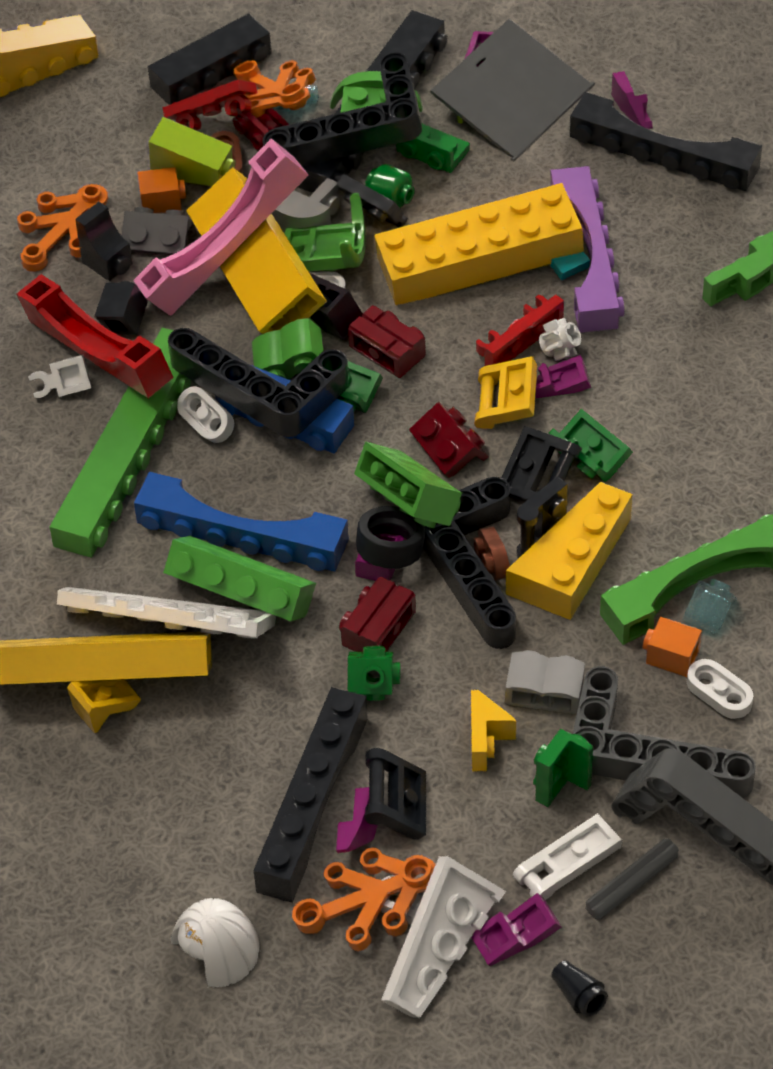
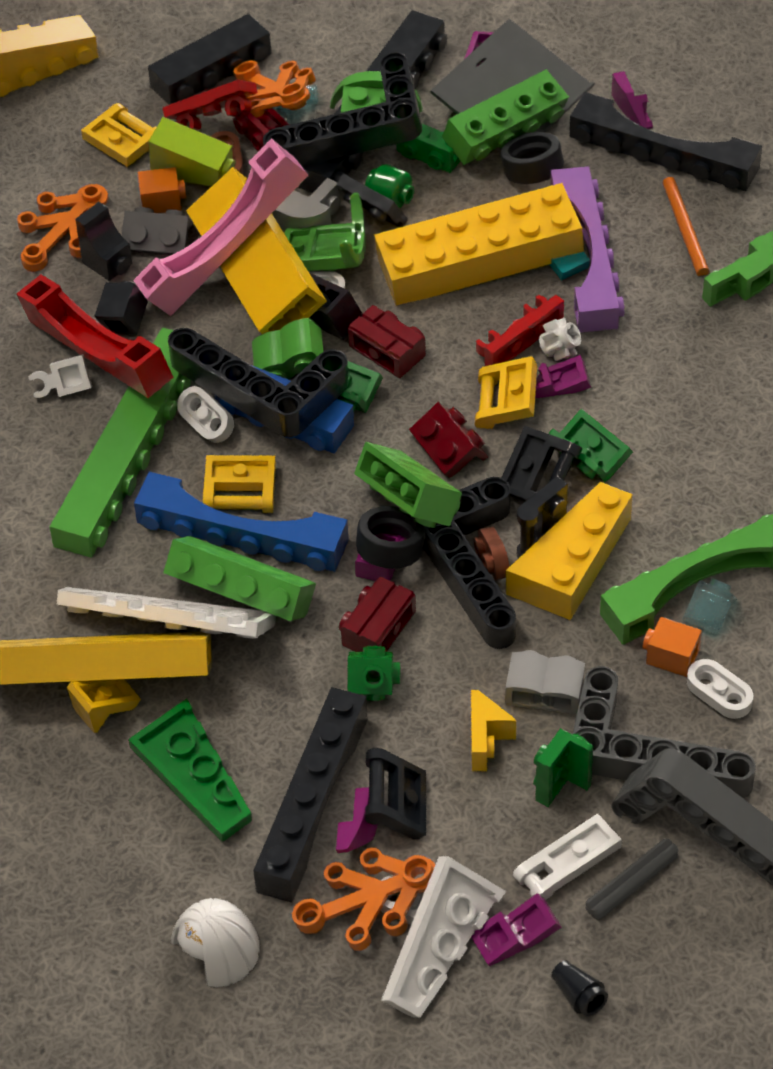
(117, 140): none -> yellow plate
(187, 763): none -> green wing
(240, 474): none -> yellow plate
(505, 116): none -> bright green brick
(531, 157): none -> black tyre
(685, 226): none -> orange bar

